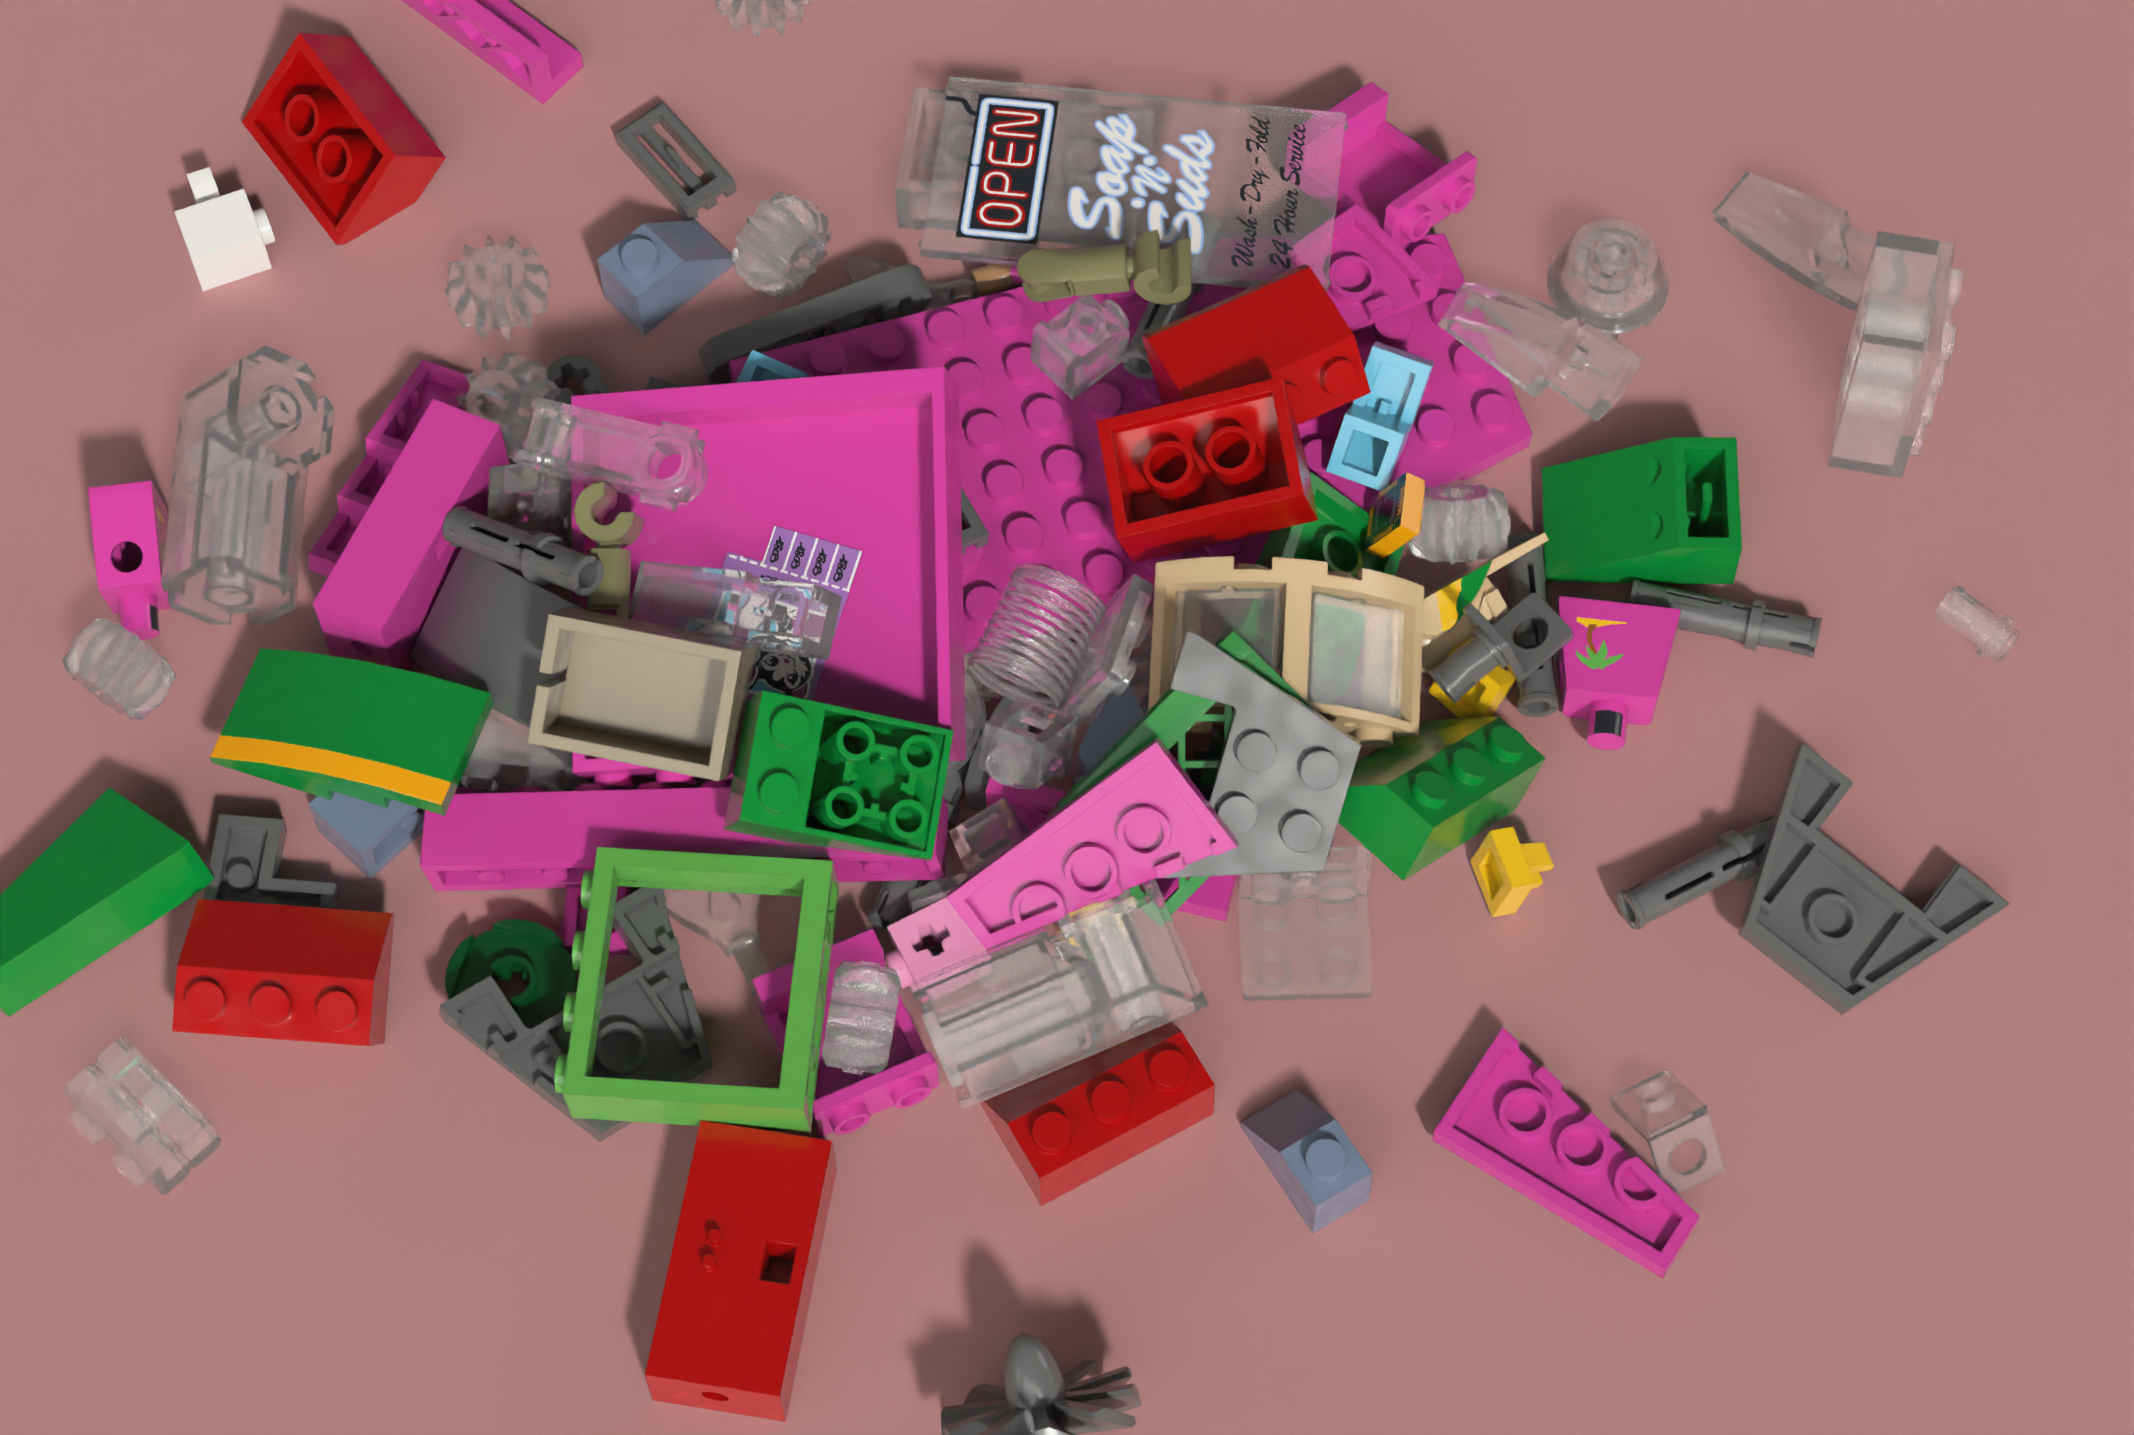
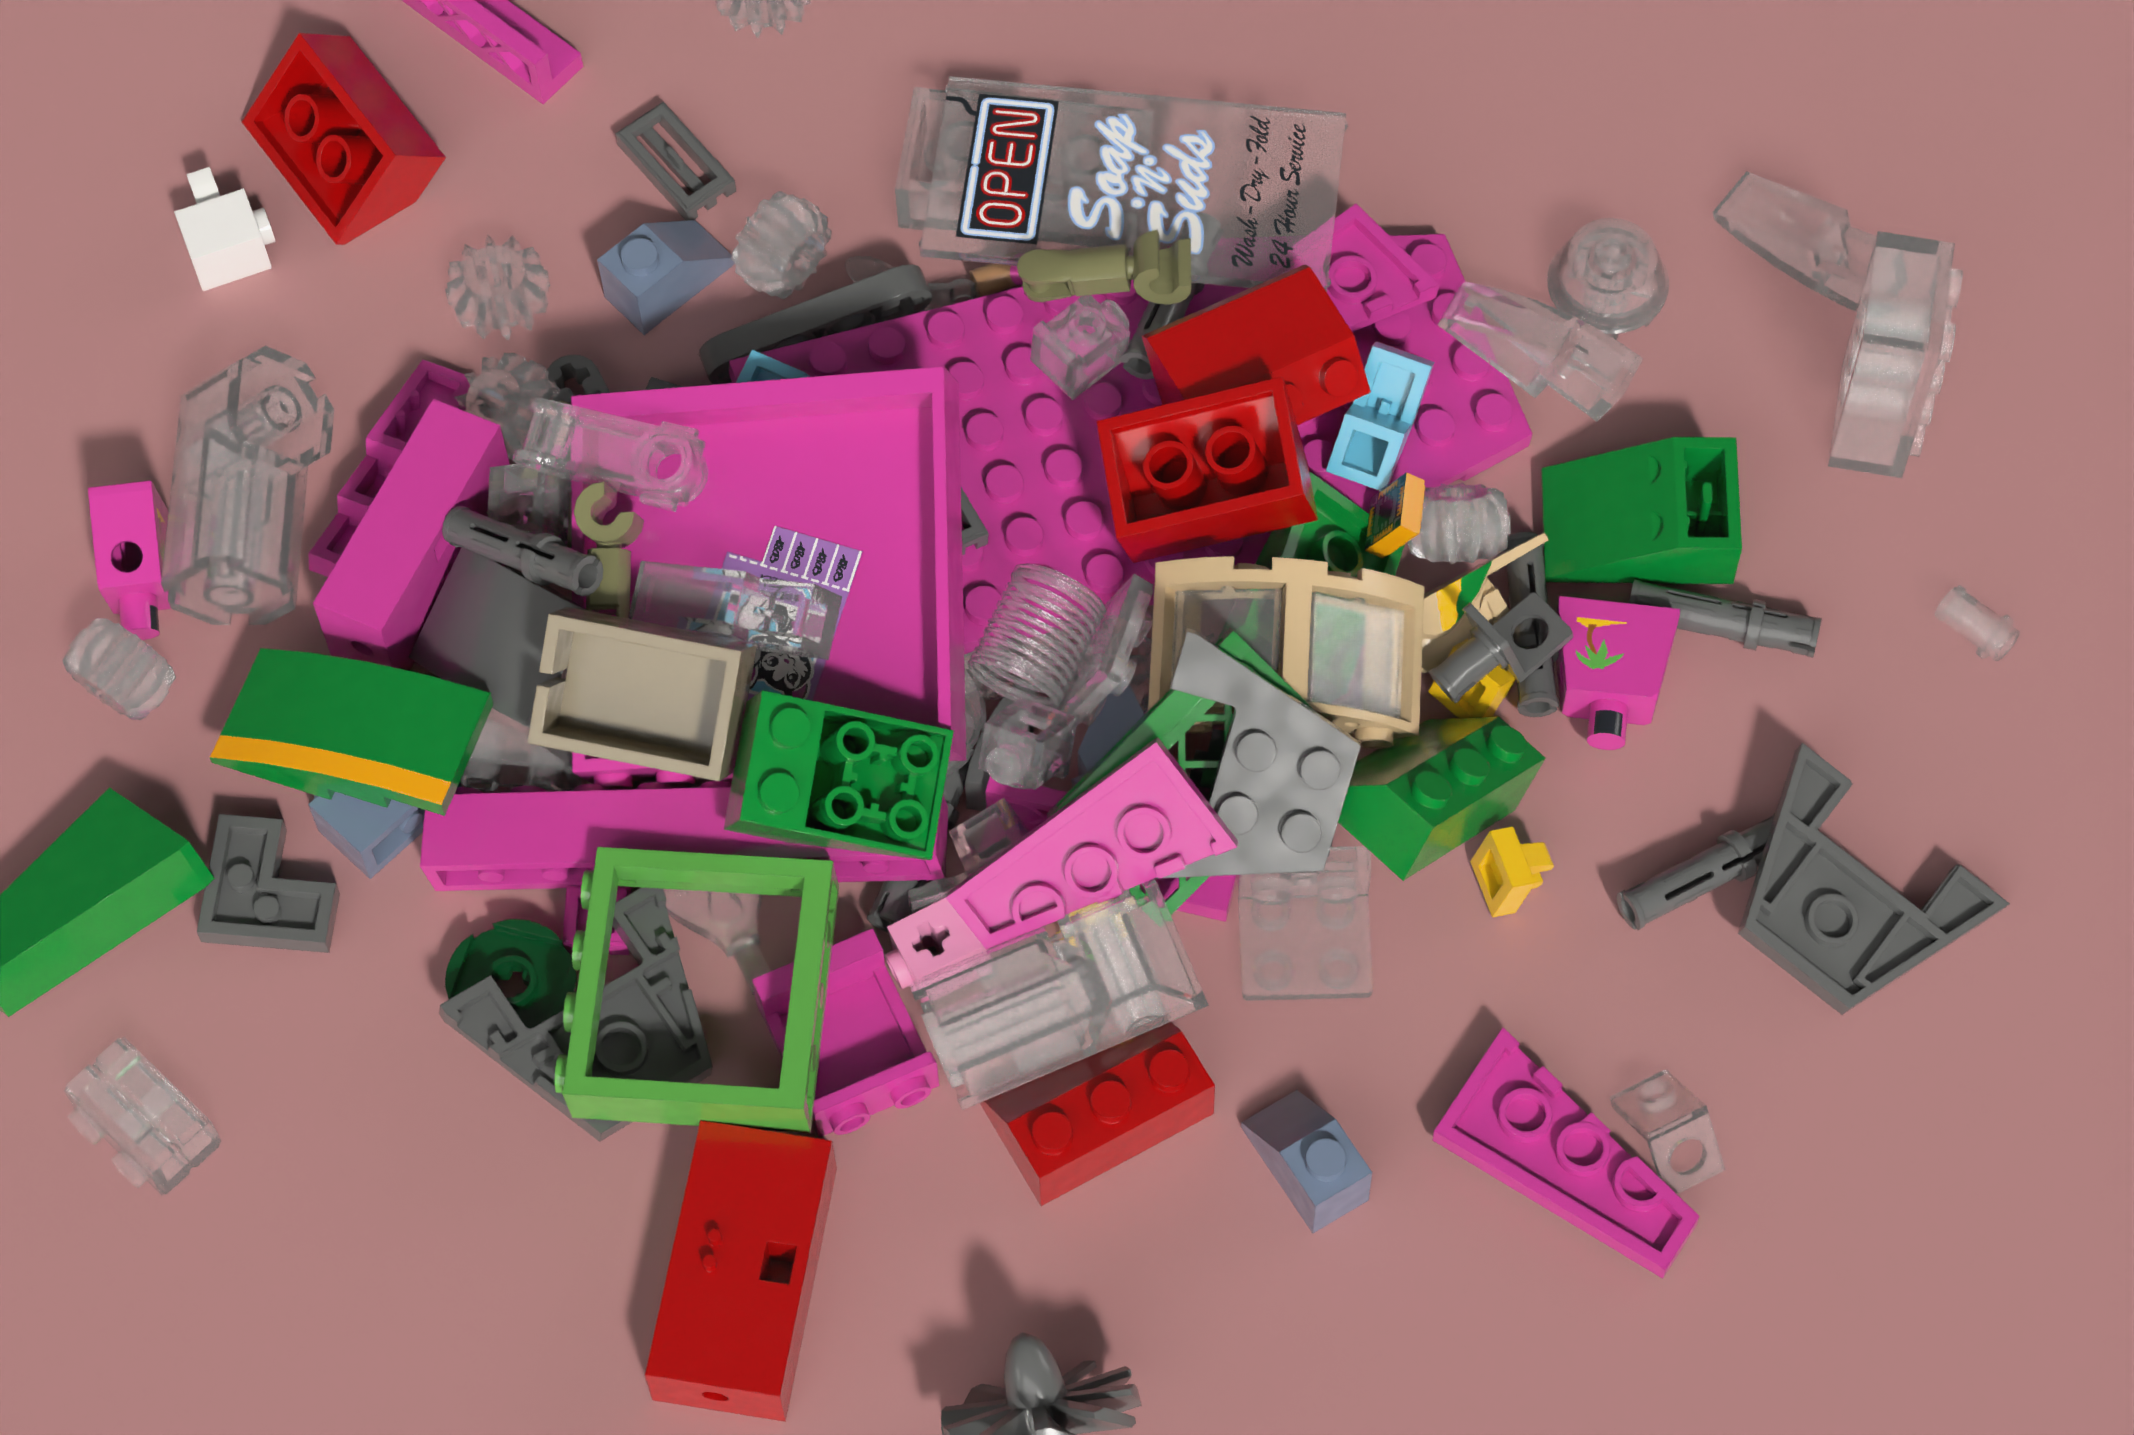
(284, 973): red slope -> none
(861, 1017): clear gear -> none
(1394, 175): dark pink panel -> none

